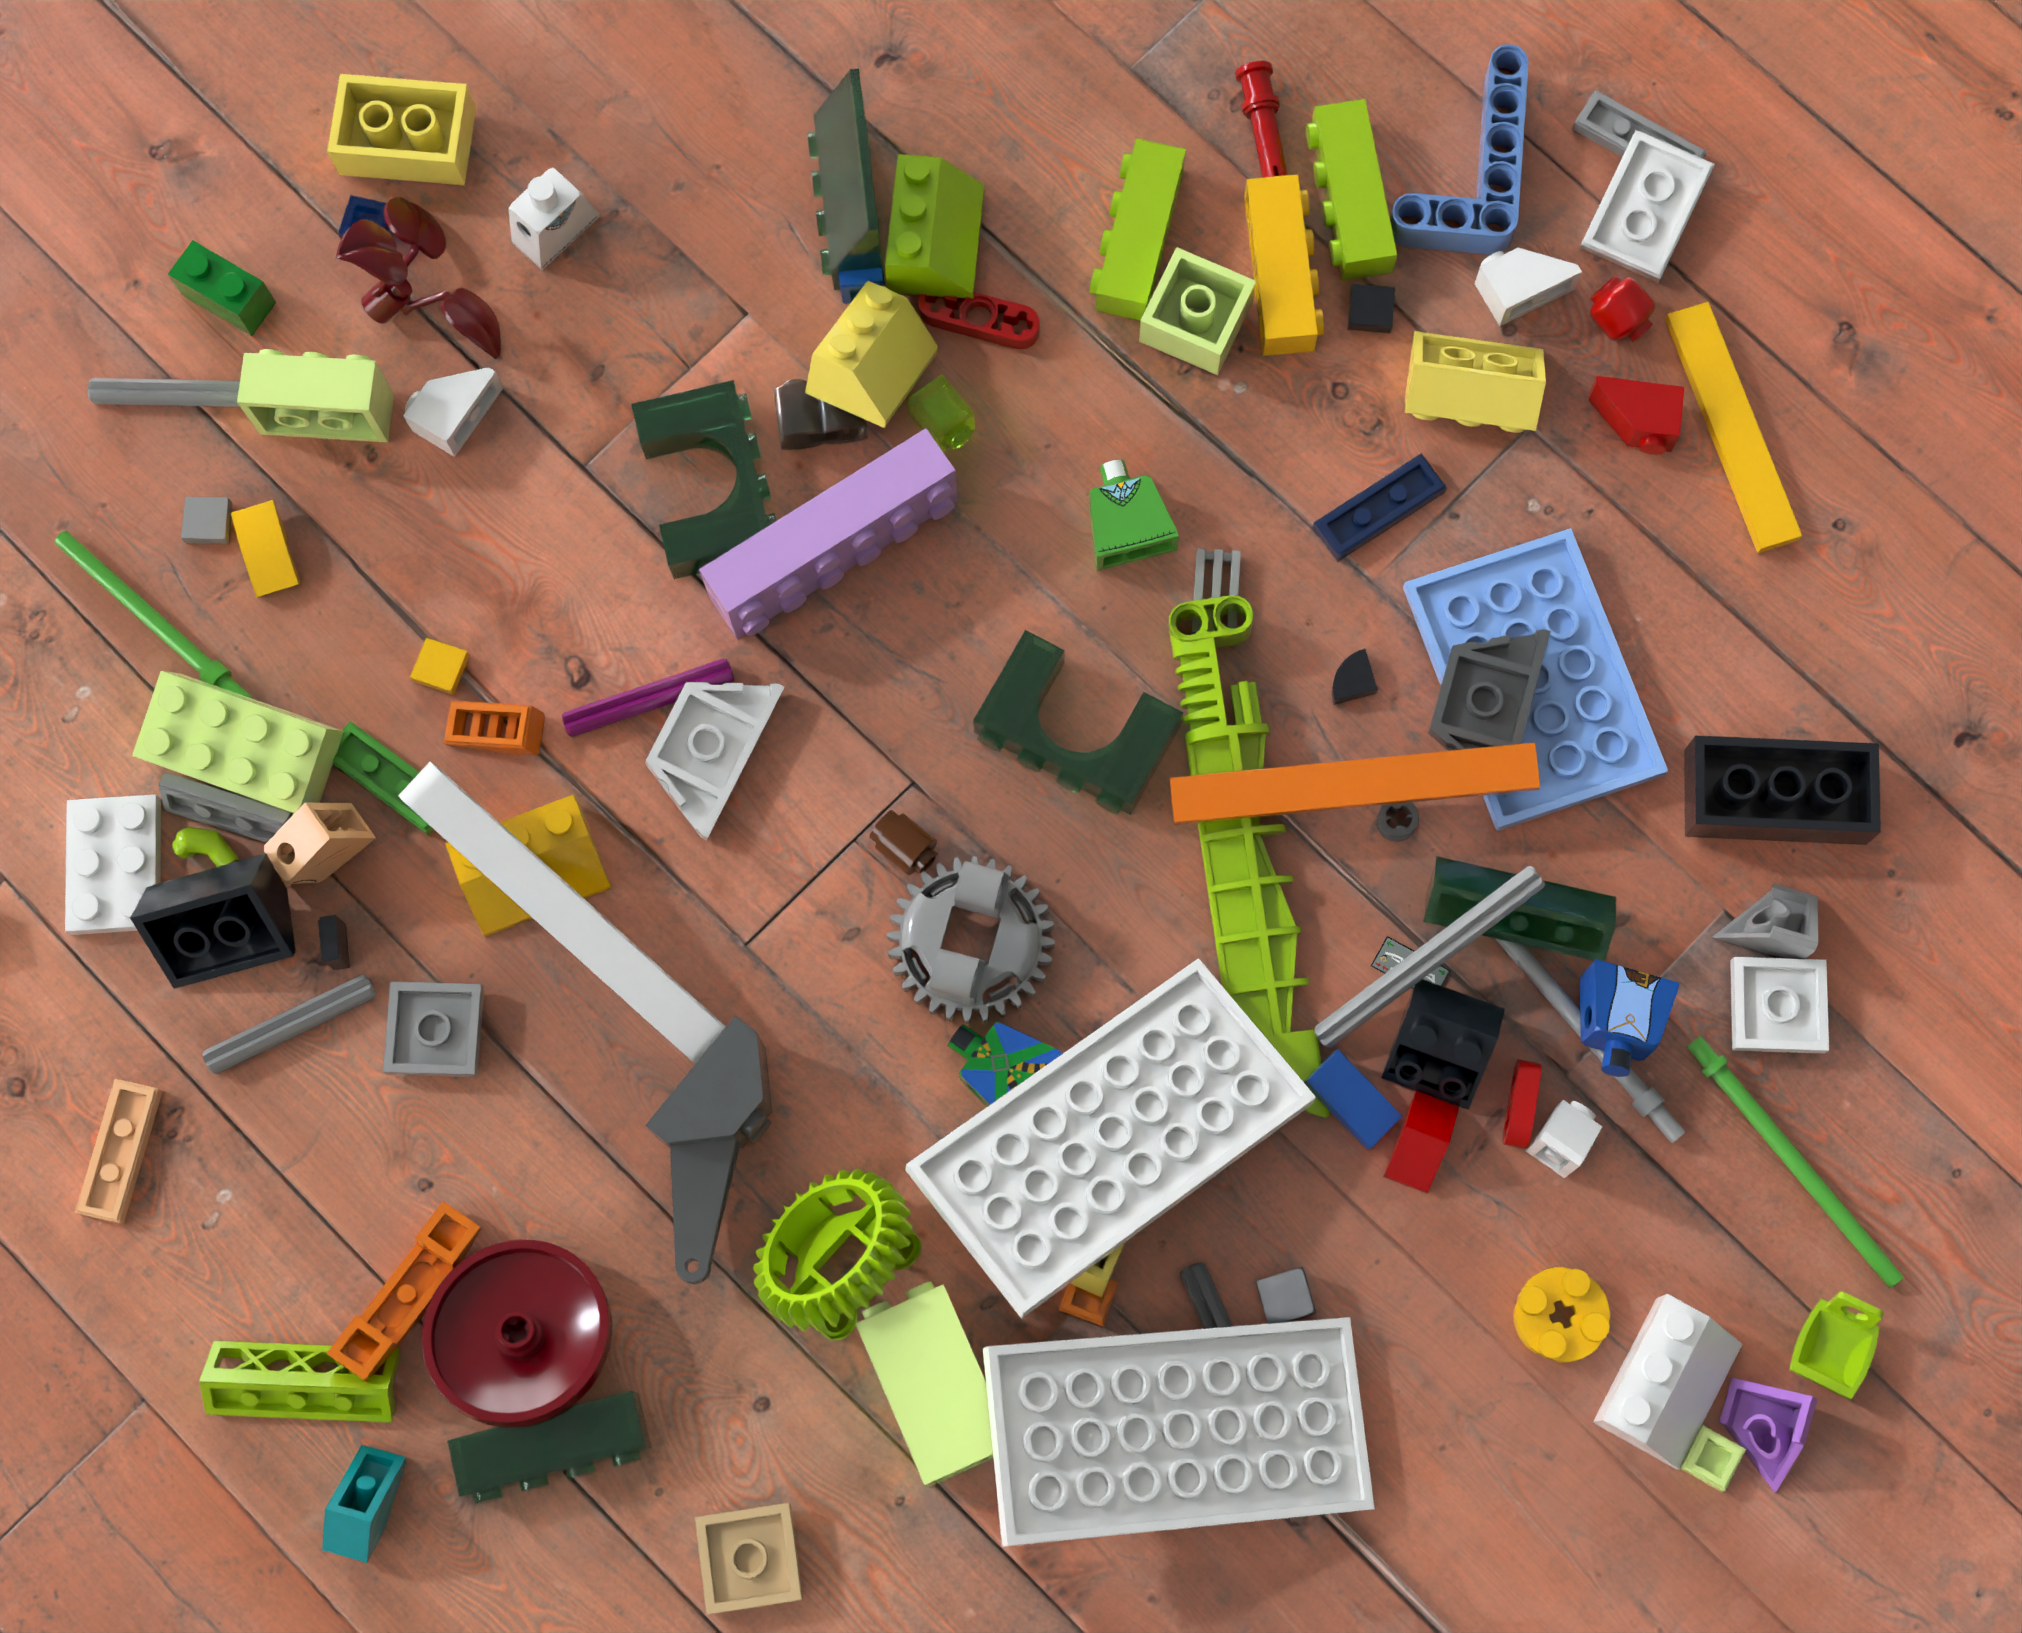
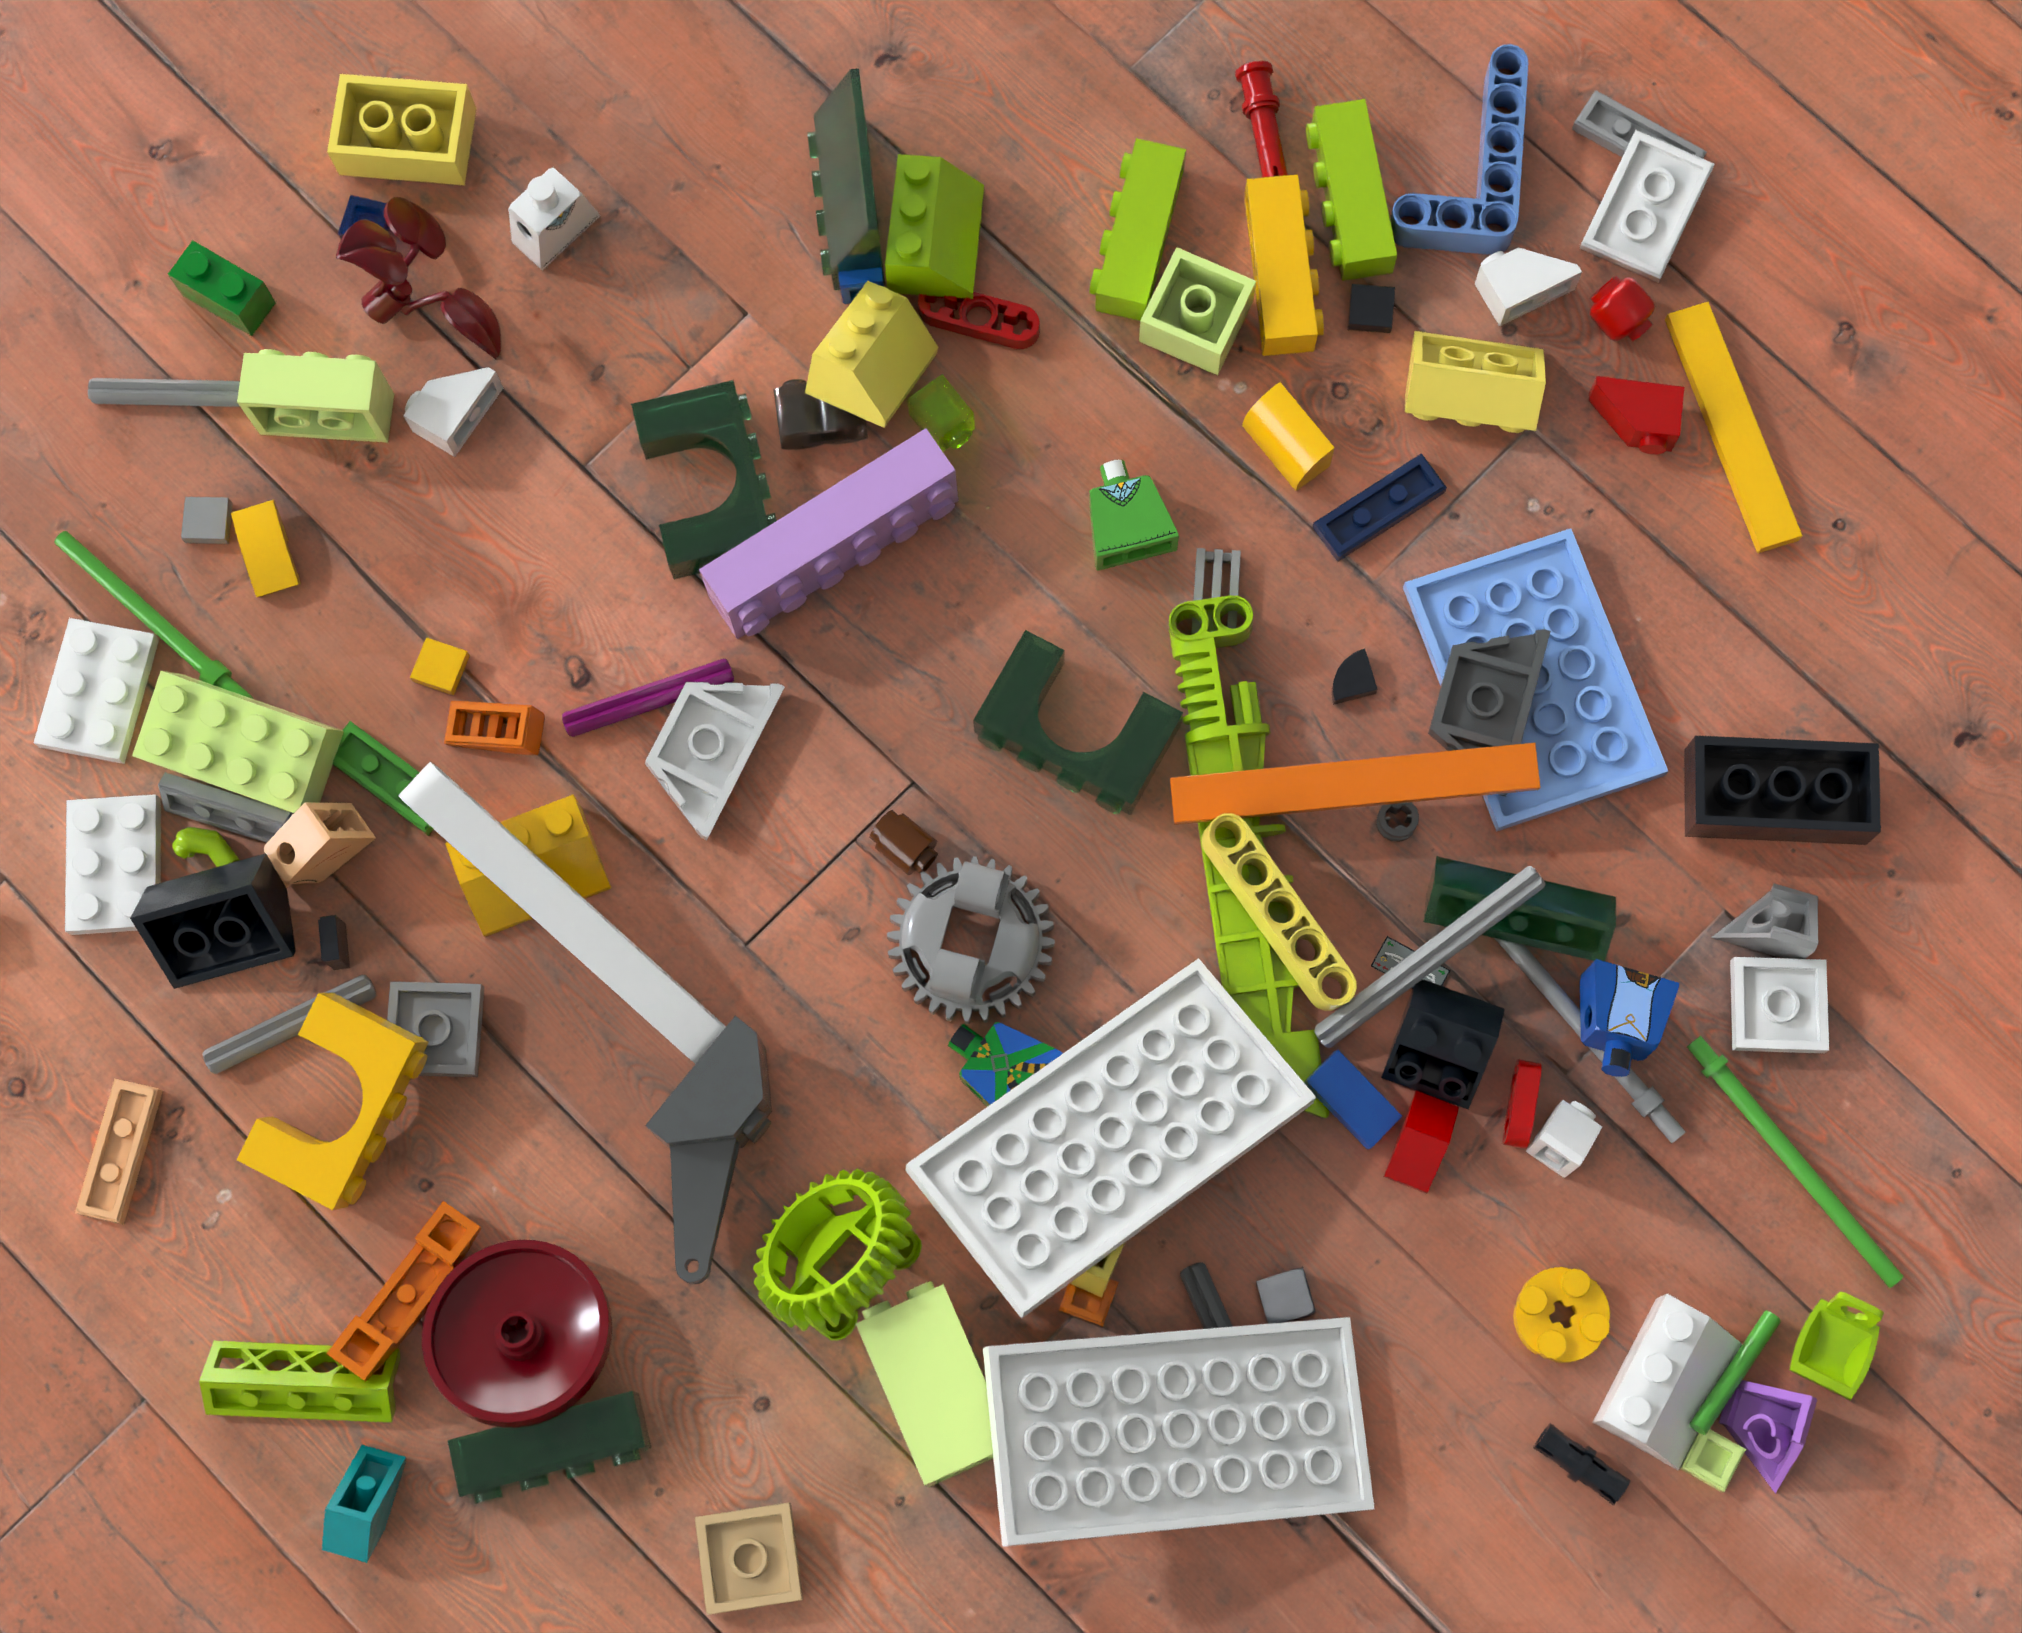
(96, 690): none -> white plate
(385, 1063): none -> yellow arch
(1279, 935): none -> light yellow beam
(1288, 437): none -> yellow brick
(1581, 1464): none -> black pin
(1735, 1372): none -> bright green bar

